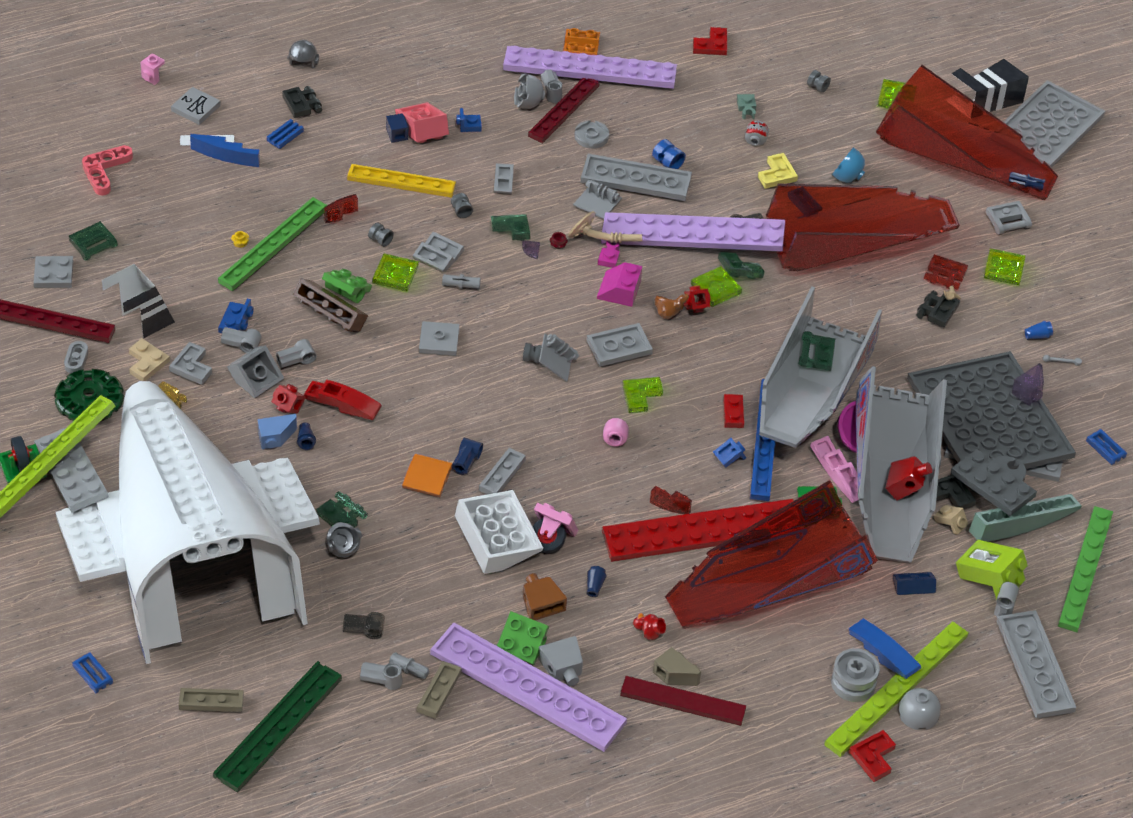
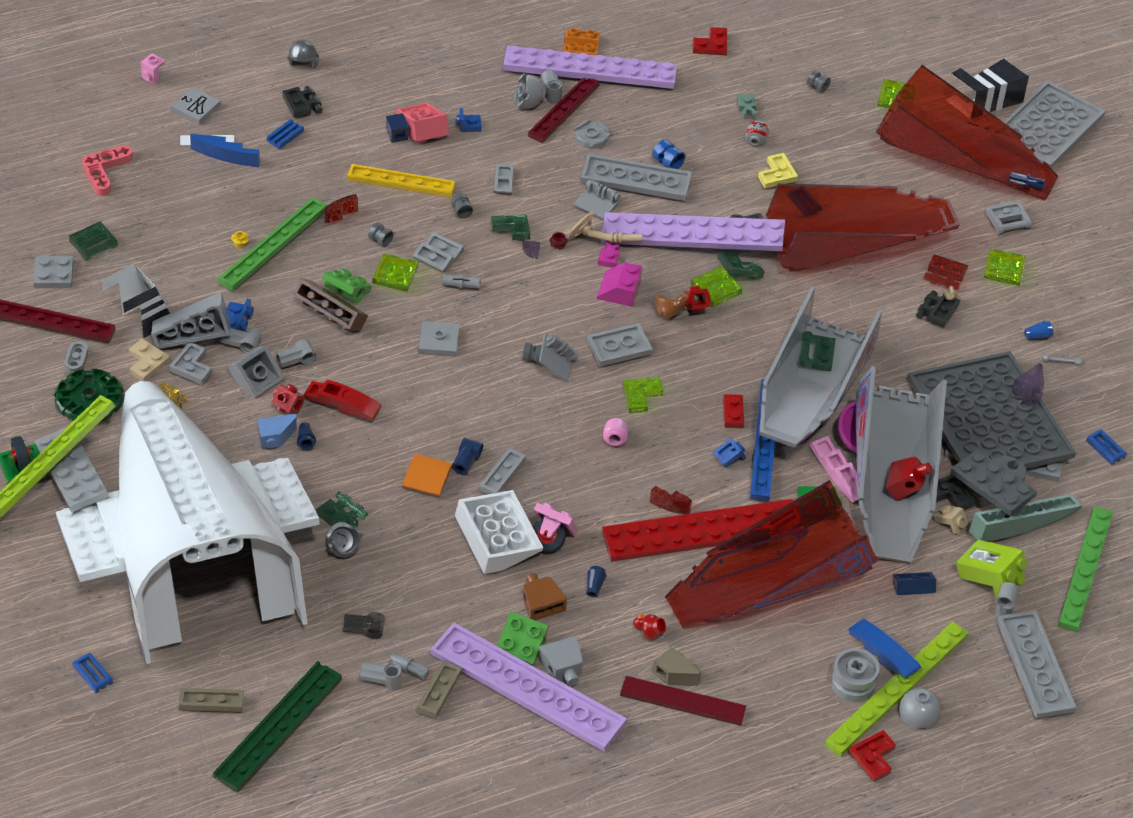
(193, 323): none -> light grey wedge
(851, 167): dark azure cylinder -> none

